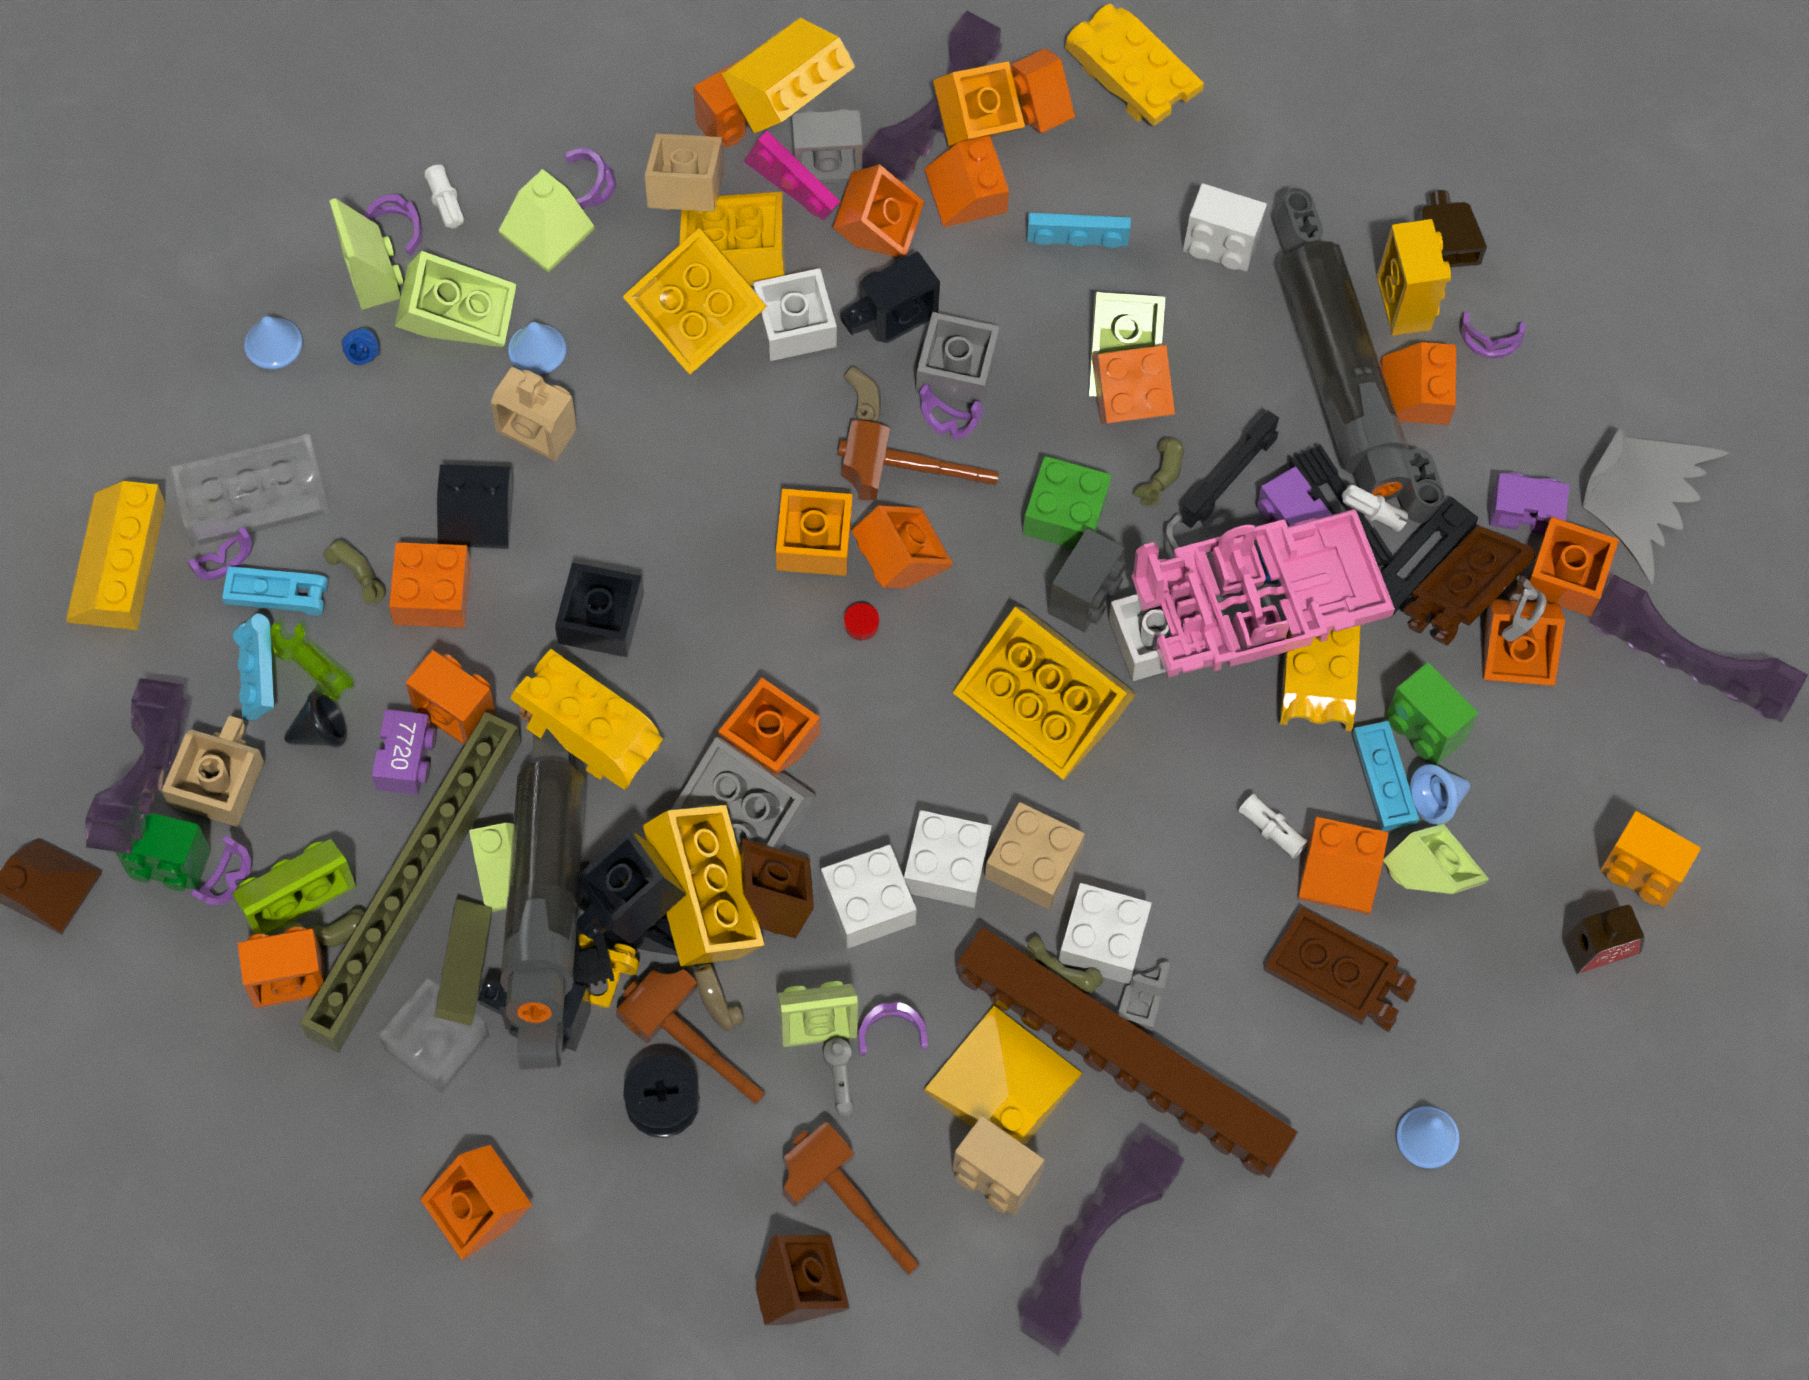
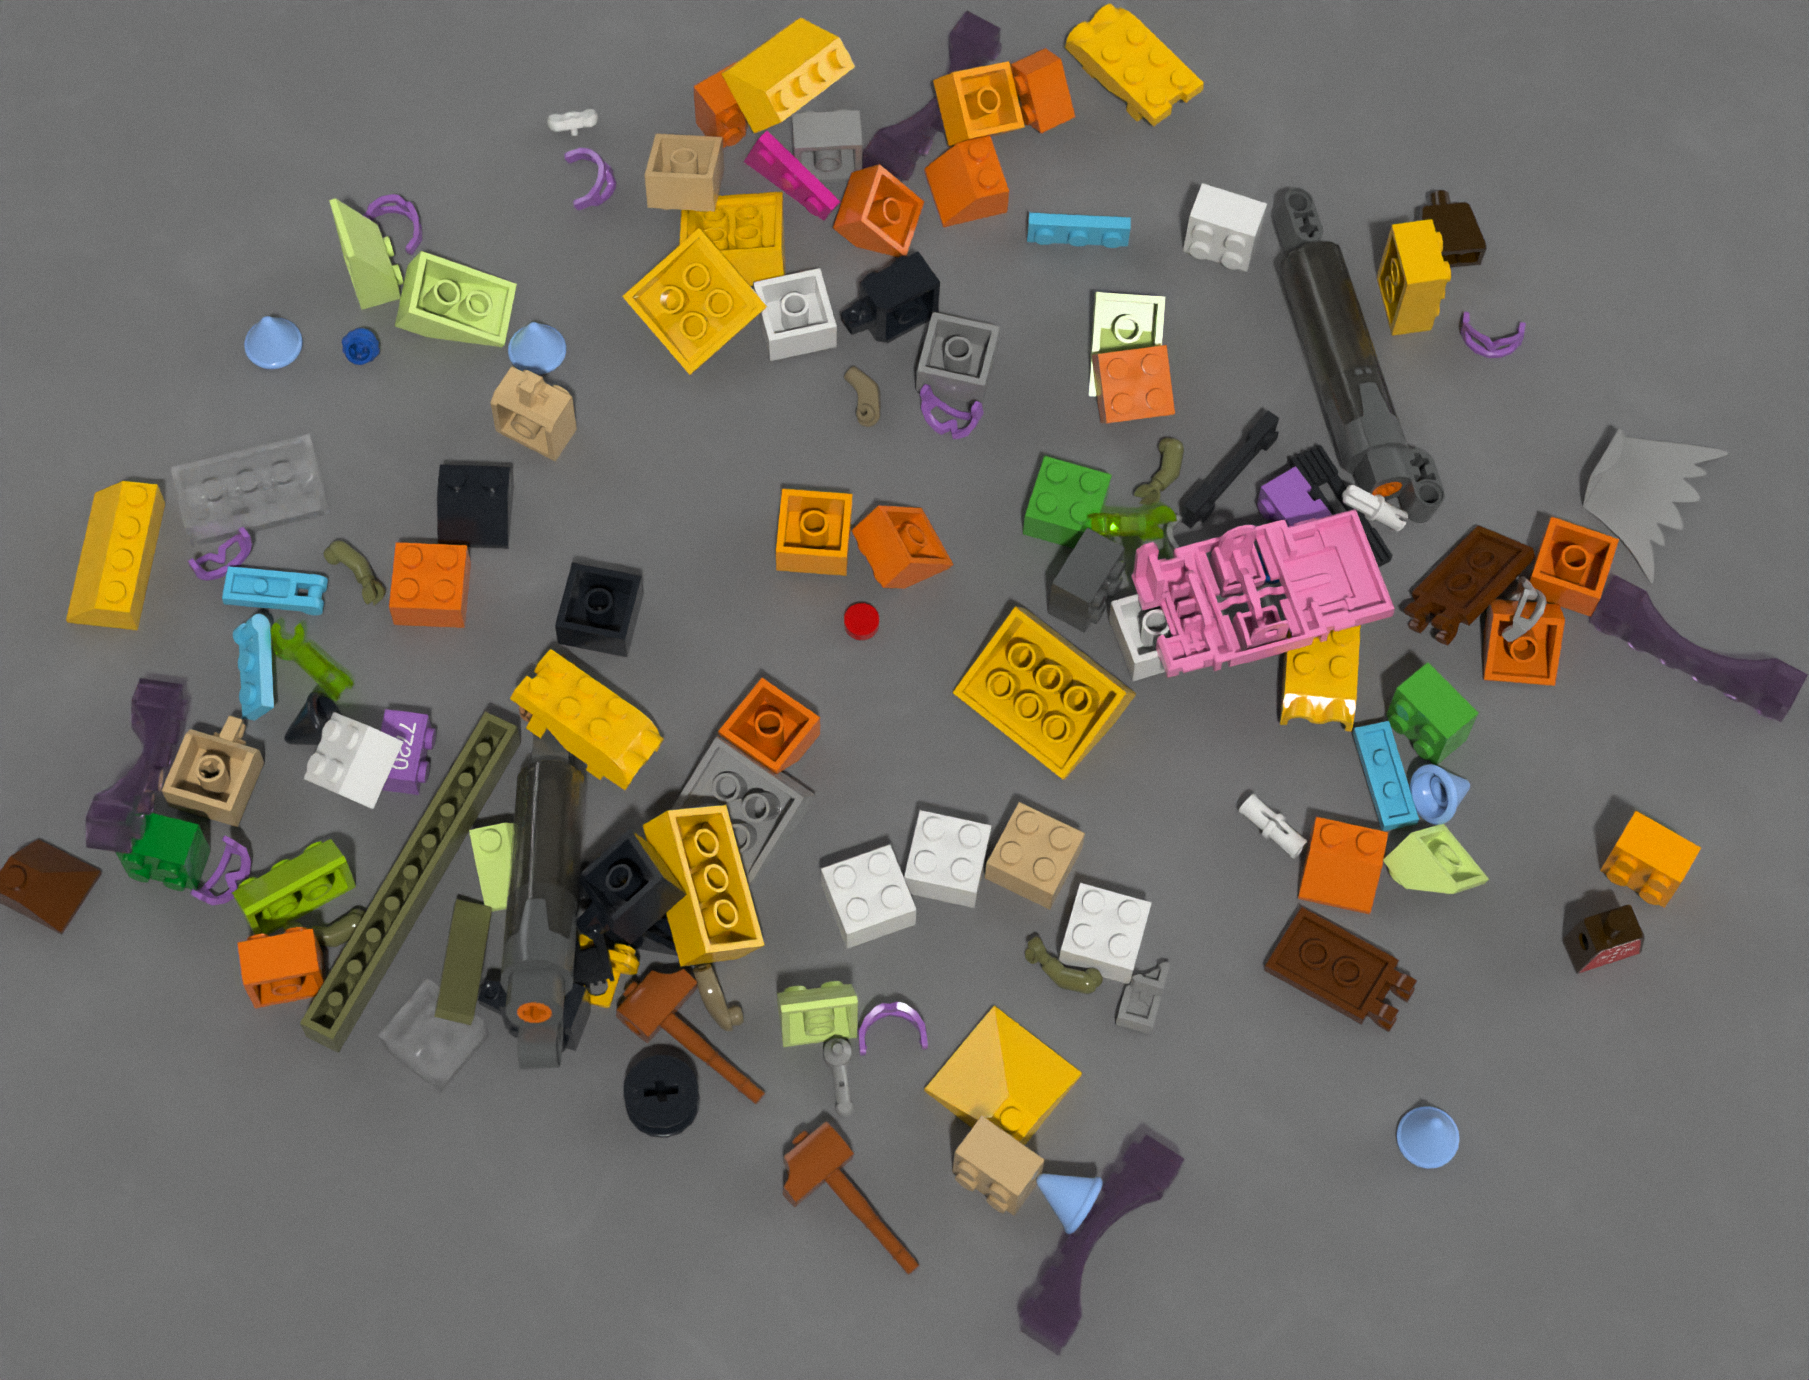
(353, 760): none -> white brick
(444, 196): white axle -> none
(449, 695): orange brick -> none
(475, 1201): orange slope -> none
(545, 221): yellowish green slope -> none
(572, 120): none -> white piece
(776, 887): reddish brown slope -> none
(800, 1280): reddish brown slope -> none
(867, 453): dark orange piece -> none
(1070, 1197): none -> light blue hat
(1126, 1053): reddish brown brick -> none
(1140, 523): none -> clear neon green piece
(1422, 382): orange slope -> none
(1451, 521): black container -> none
(1527, 502): medium lavender brick -> none

